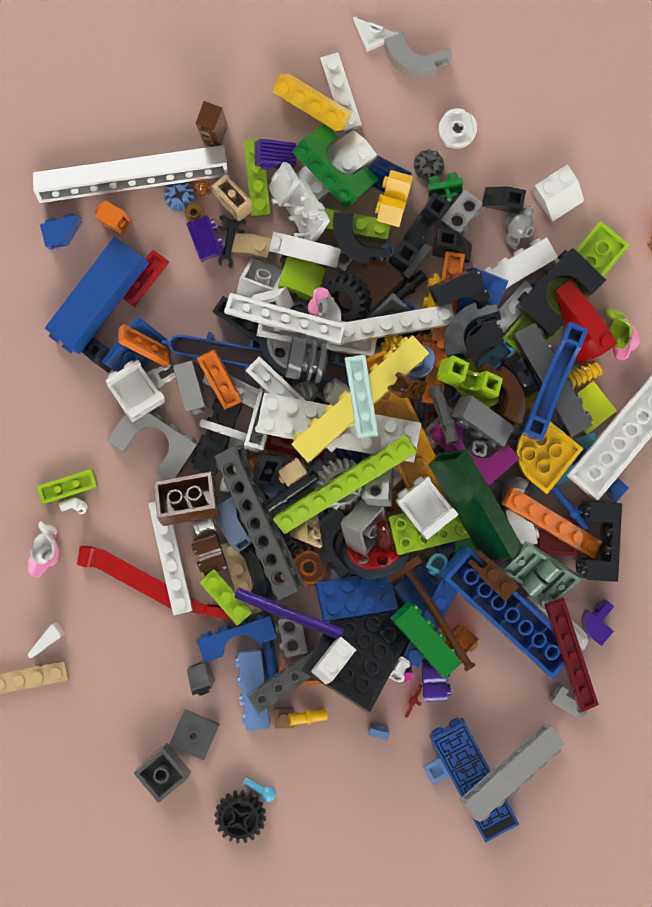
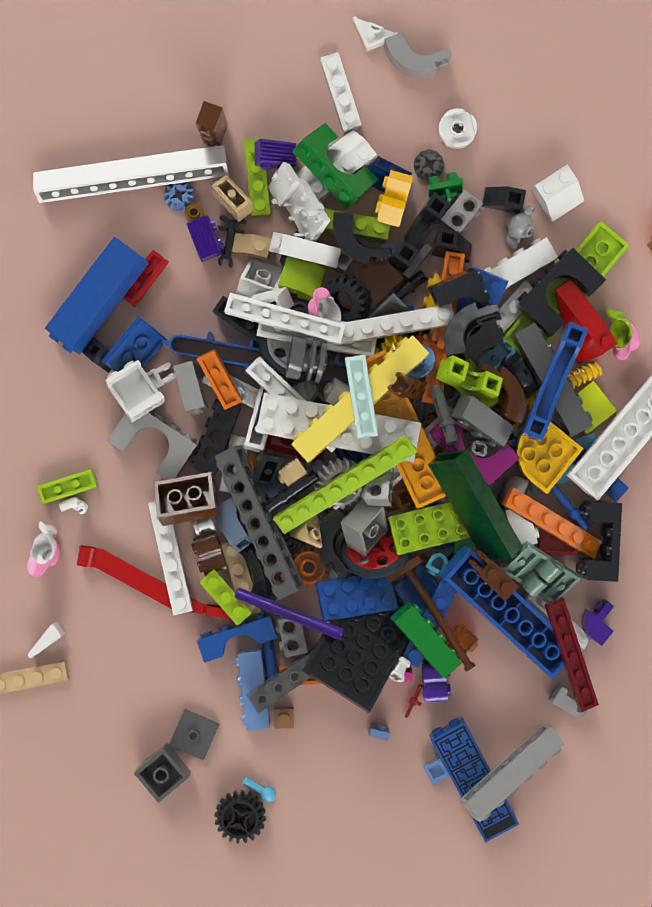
(61, 231): blue slope -> none
(112, 217): orange brick -> none
(144, 345): orange plate -> none
(200, 678): black slope -> none
(201, 189): clear orange bush -> none
(223, 430): white tile -> none
(307, 716): yellow pin -> none
(312, 102): yellow brick -> none
(333, 660): white brick -> none
(384, 535): clear red cone -> none
(425, 507): white panel -> none

